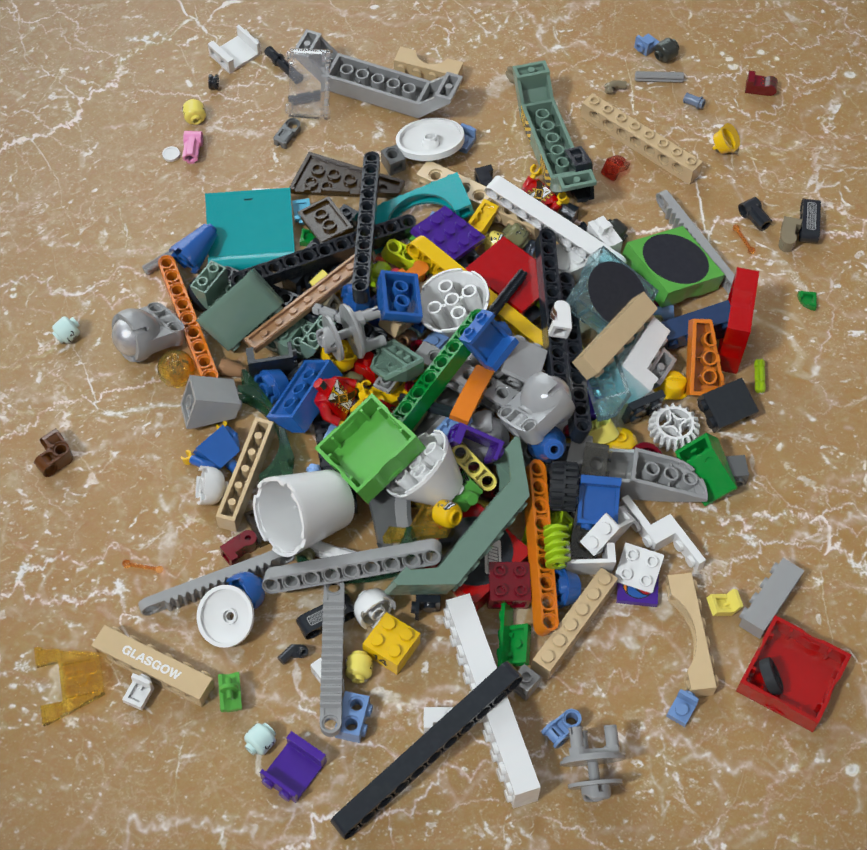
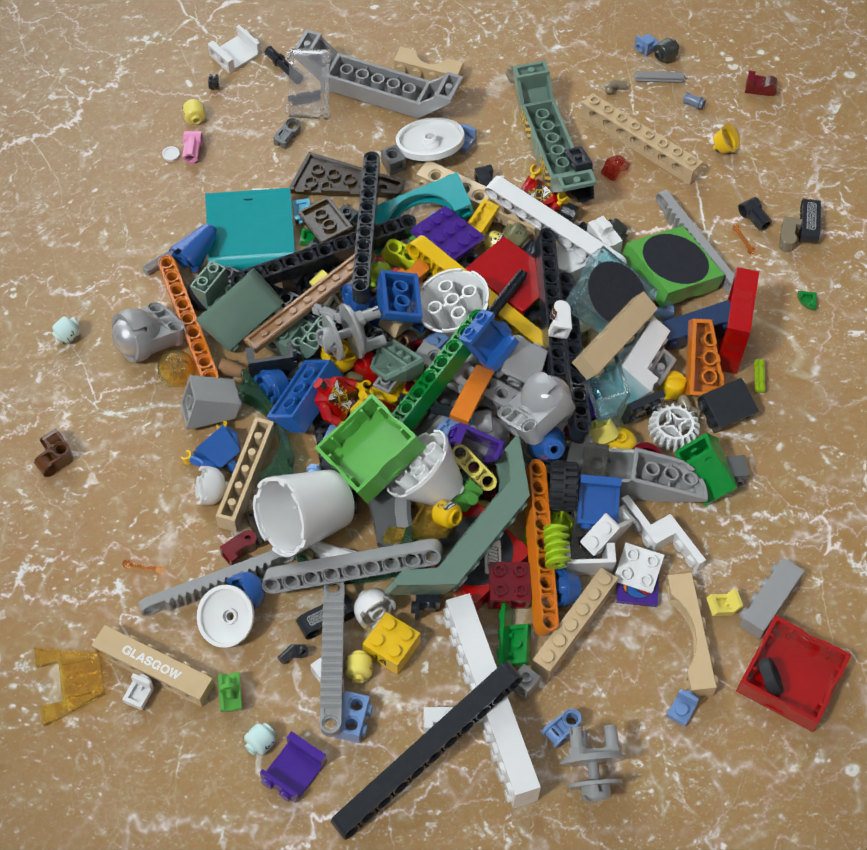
(685, 402): none -> dark tan arm

